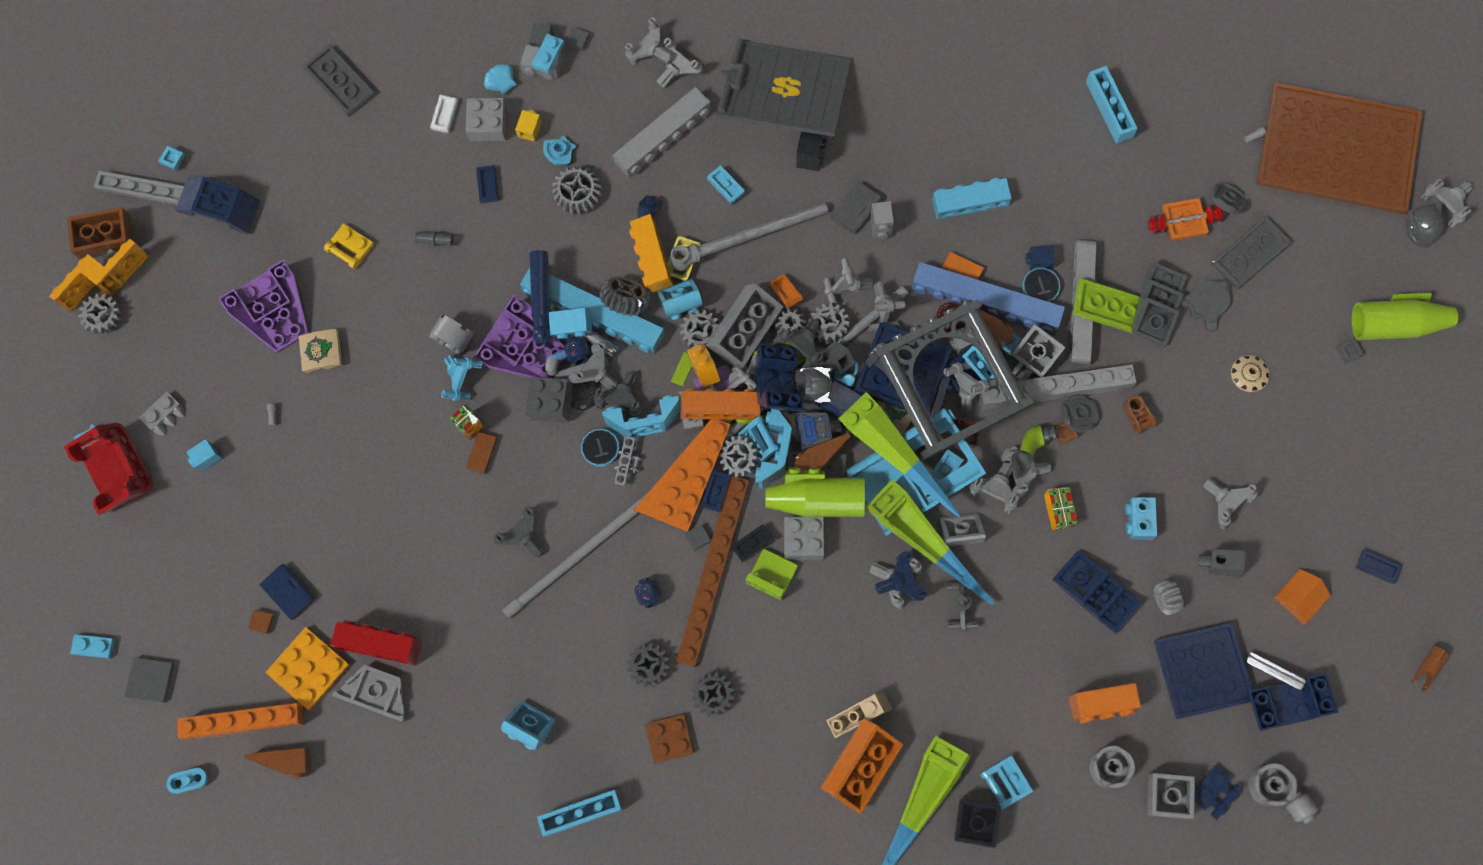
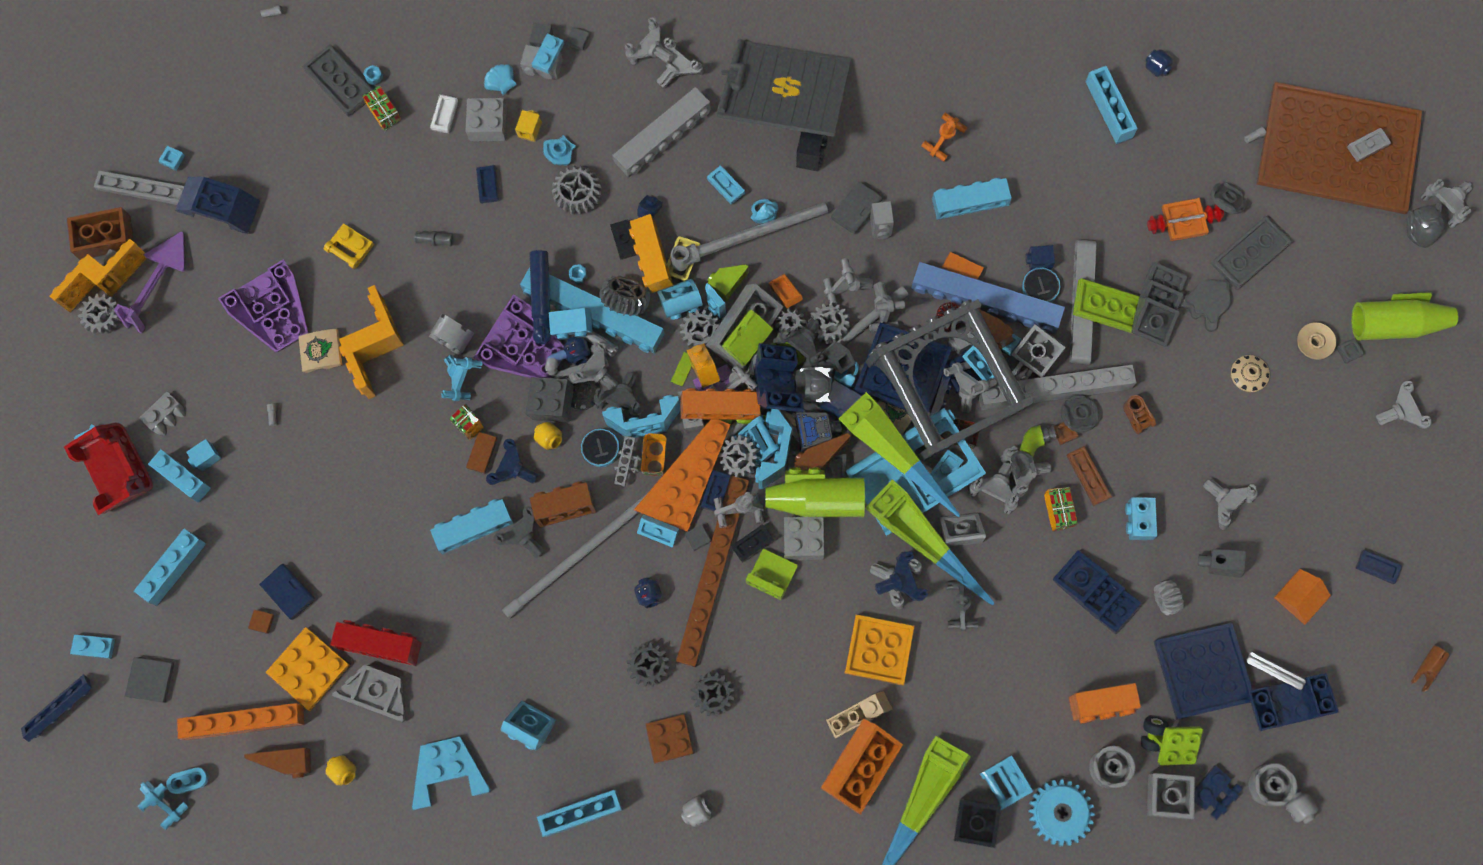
(53, 710): none -> dark blue plate
(155, 796): none -> medium azure axle
(167, 254): none -> medium lavender piece
(169, 567): none -> medium azure brick
(179, 476): none -> medium azure brick
(277, 10): none -> light grey piece
(341, 770): none -> yellow head
(370, 343): none -> light orange bracket
(373, 74): none -> medium azure tile
(381, 108): none -> piece
(445, 762): none -> medium azure wing
(471, 526): none -> medium azure brick
(510, 466): none -> dark blue axle
(548, 435): none -> yellow head
(562, 504): none -> dark orange brick
(577, 274): none -> medium azure tile
(623, 239): none -> black plate
(657, 530): none -> medium azure plate
(660, 438): none -> light orange piece
(696, 811): none -> light grey head
(716, 304): none -> medium azure plate
(727, 280): none -> lime slope
(743, 504): none -> light grey axle
(746, 337): none -> lime piece
(766, 213): none -> medium azure piece
(879, 650): none -> light orange plate
(946, 131): none -> orange axle
(1048, 819): none -> medium azure gear
(1089, 476): none -> dark orange tile
(1159, 63): none -> dark blue head
(1175, 744): none -> lime plate
(1322, 335): none -> tan dish
(1369, 144): none -> light grey plate
(1405, 409): none -> light grey axle

